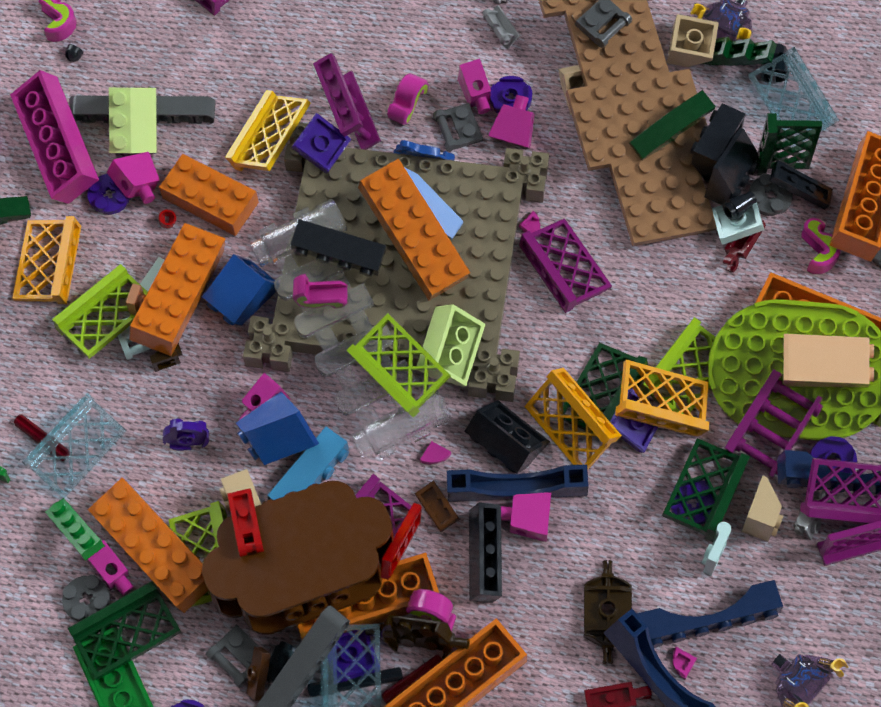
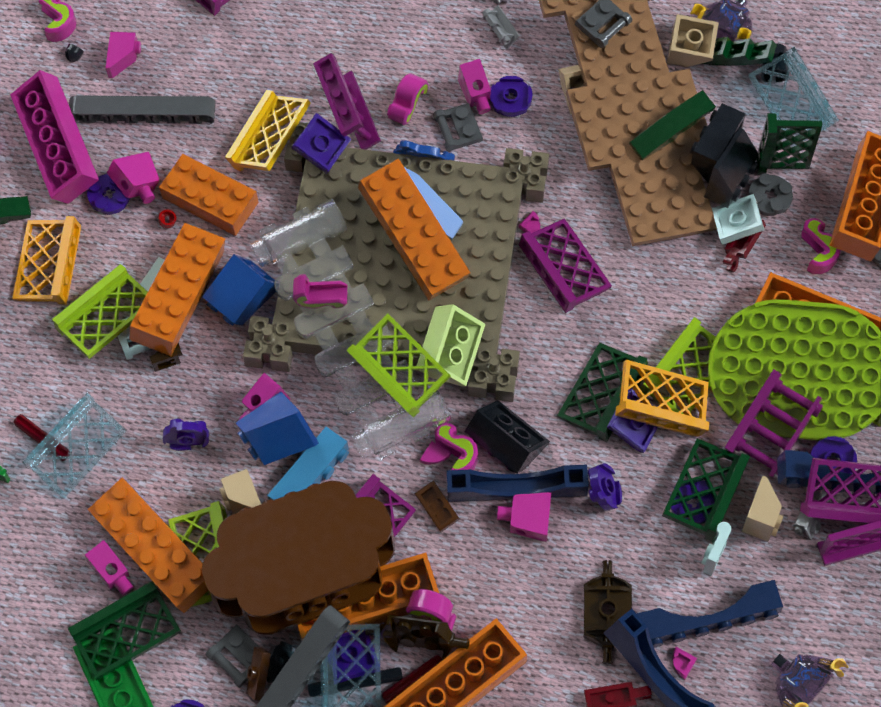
(74, 529): green plate -> none
(85, 585): dark grey plate -> none
(121, 52): none -> dark pink slope
(132, 120): yellowish green slope -> none
(135, 299): nougat plate -> none
(245, 521): red plate -> none
(337, 247): black brick -> none
(401, 541): red tile -> none
(459, 445): none -> dark pink animal
(485, 553): black brick -> none
(514, 123): dark pink torso -> none
(580, 405): light orange fence -> none
(604, 488): none -> dark purple plate
(739, 205): black cone -> none
(801, 185): black plate -> none
(827, 361): light nougat slope -> none

